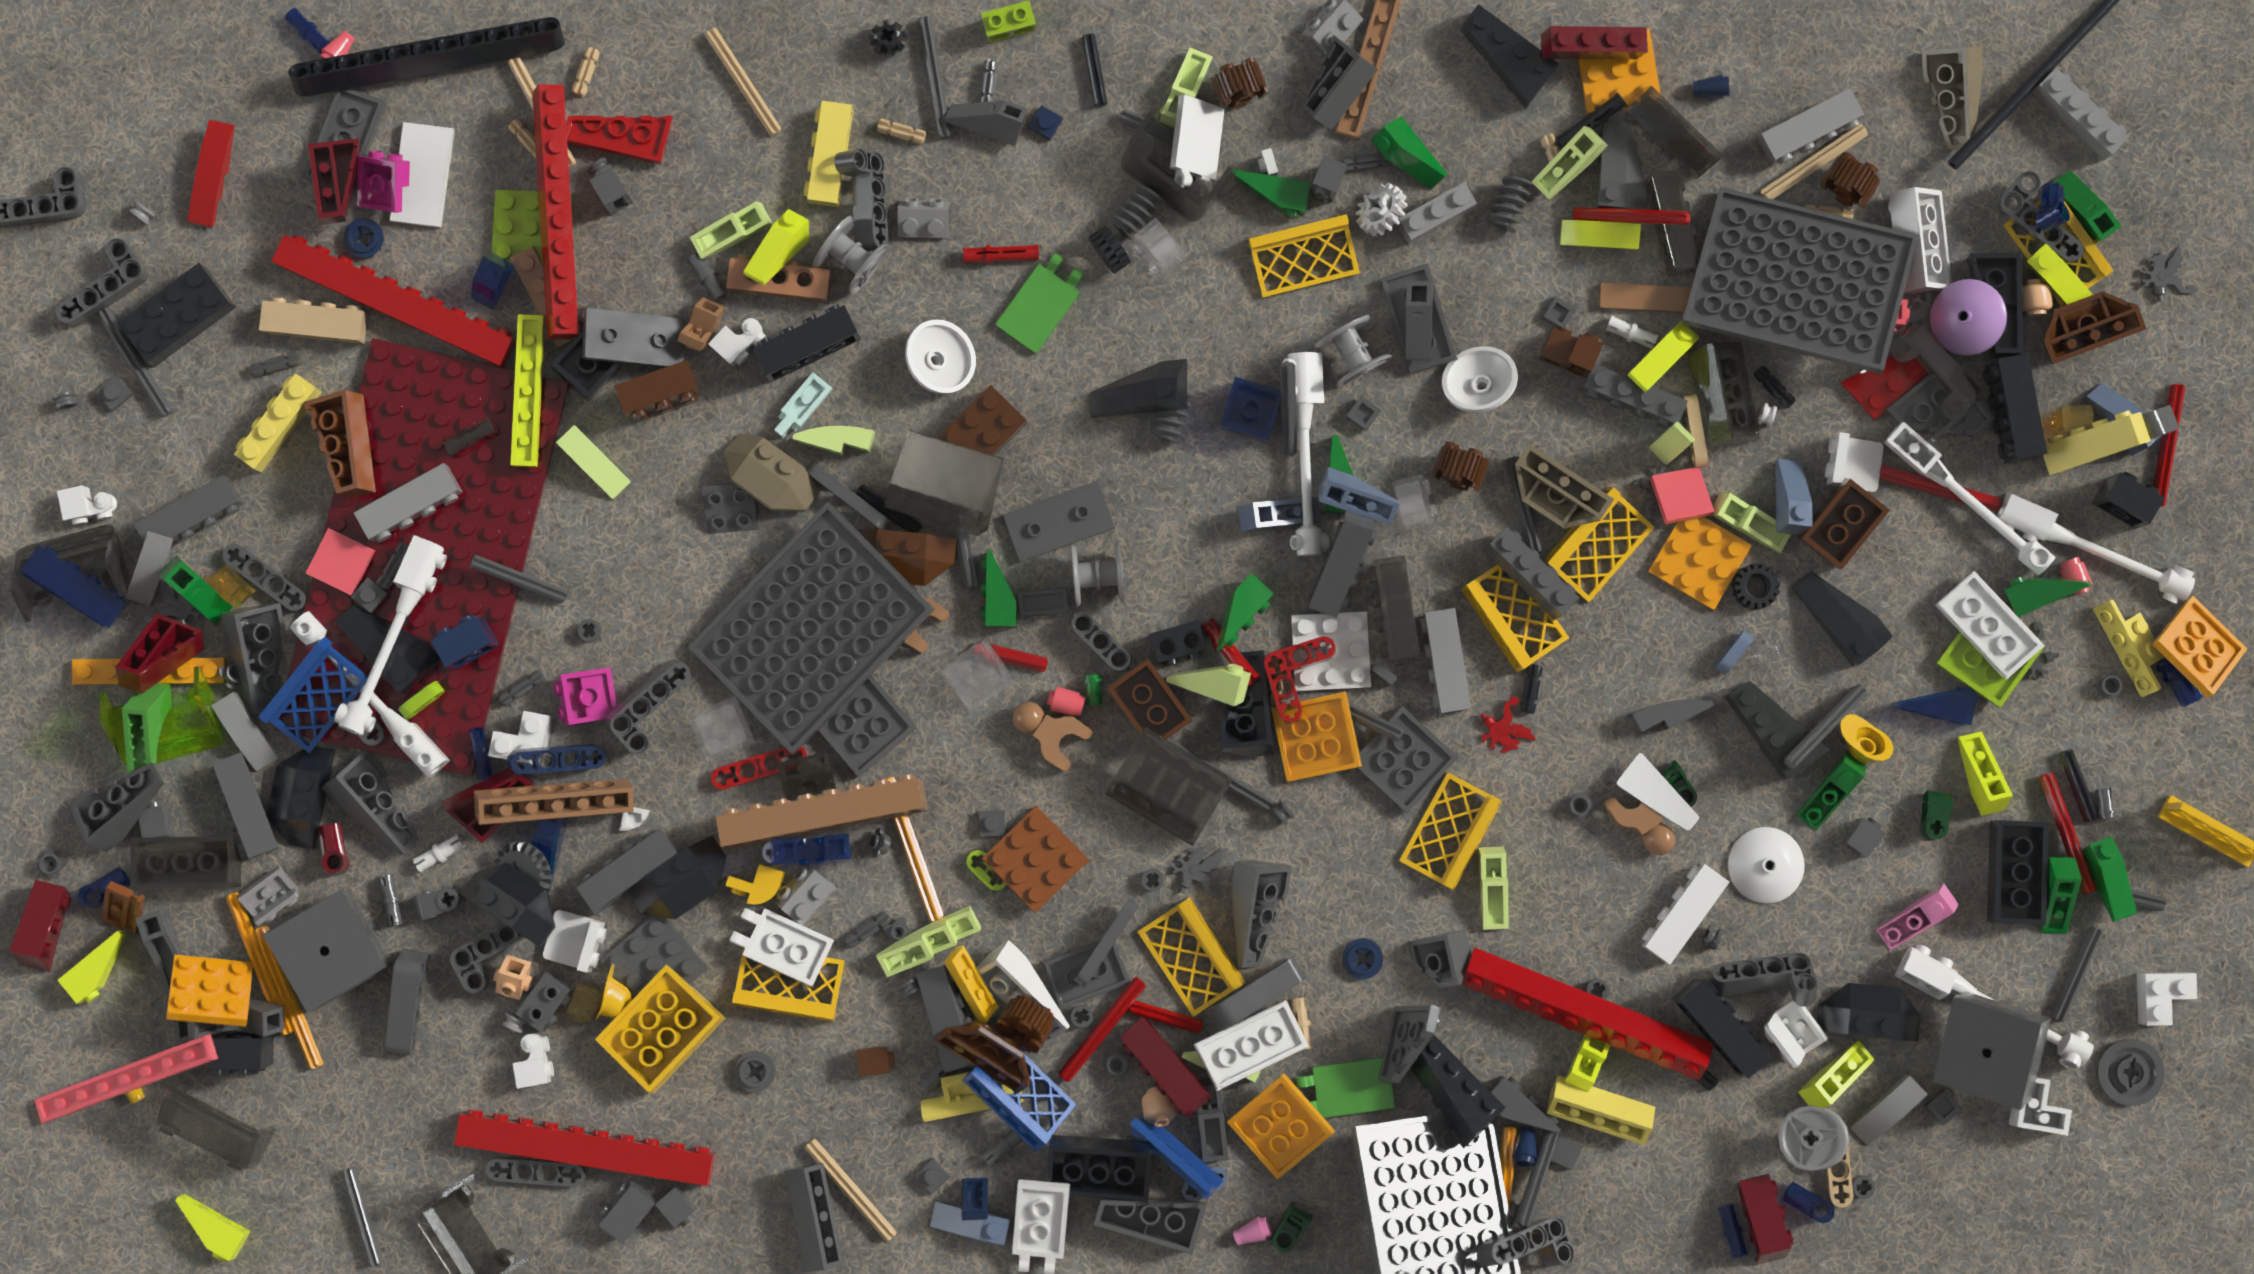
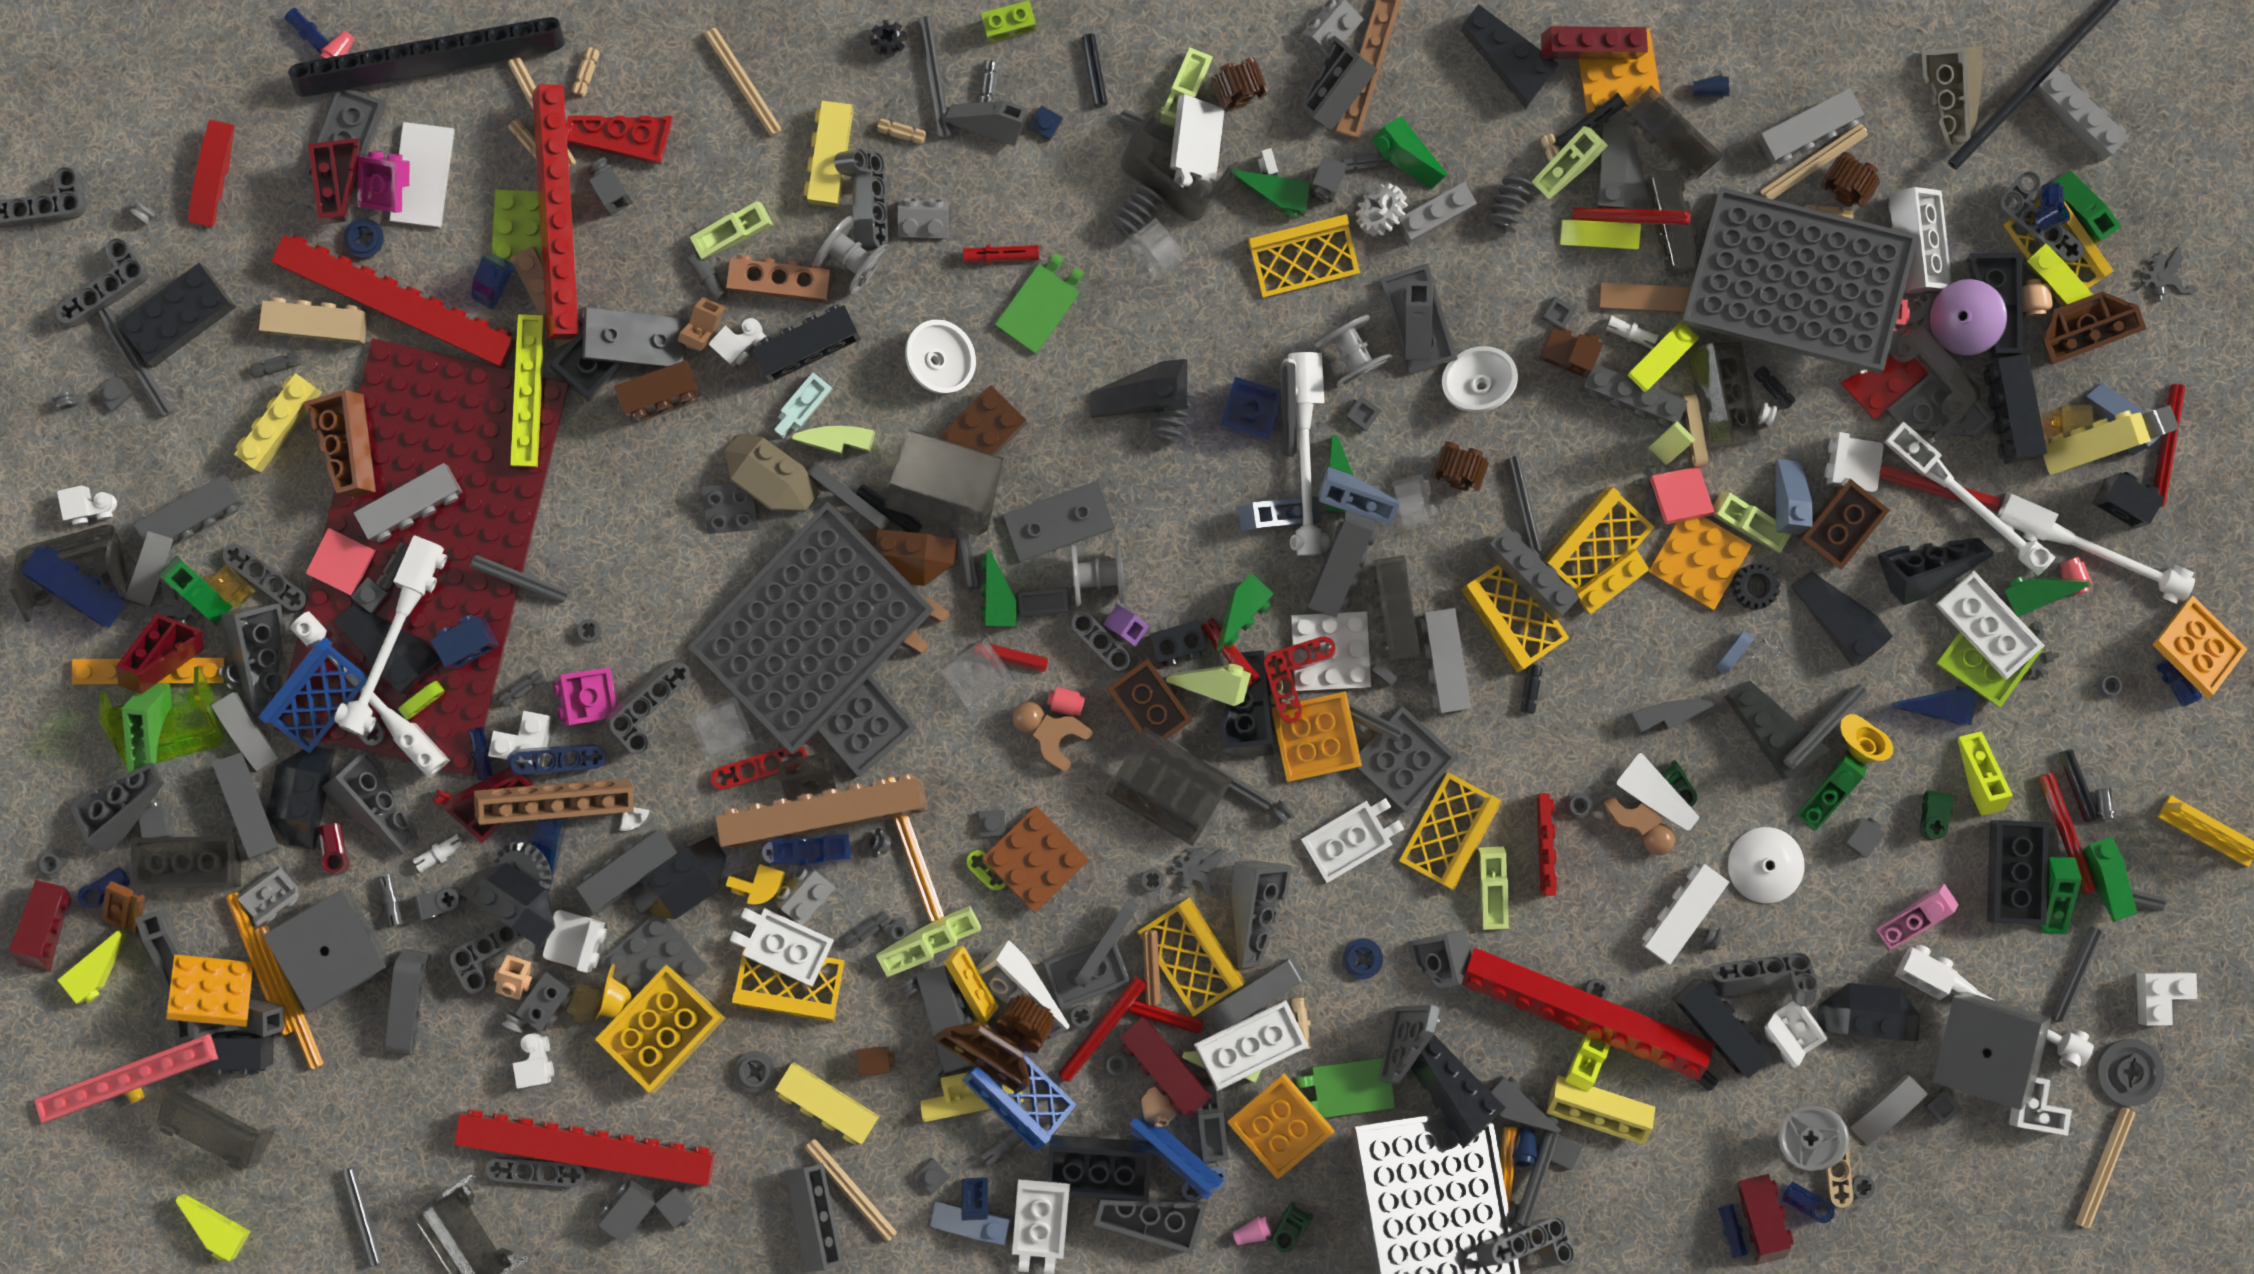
(441, 796): none -> red bush
(469, 437): clear smoke pin -> none
(593, 461): yellowish green slope -> none
(780, 245): neon yellow slope -> none
(827, 1103): none -> light yellow brick
(1093, 689): green pin -> none
(1109, 249): black tyre -> none
(1126, 625): none -> medium lavender brick
(1151, 967): none -> medium nougat axle
(1350, 839): none -> white tile
(1500, 730): red piece -> none
(1546, 853): none -> red wing
(1558, 491): dark tan wedge -> none
(1611, 581): none -> yellow plate
(1836, 1076): neon yellow slope -> none
(1924, 571): none -> black wedge
(2105, 1167): none -> tan axle
(2132, 644): light yellow bracket -> none

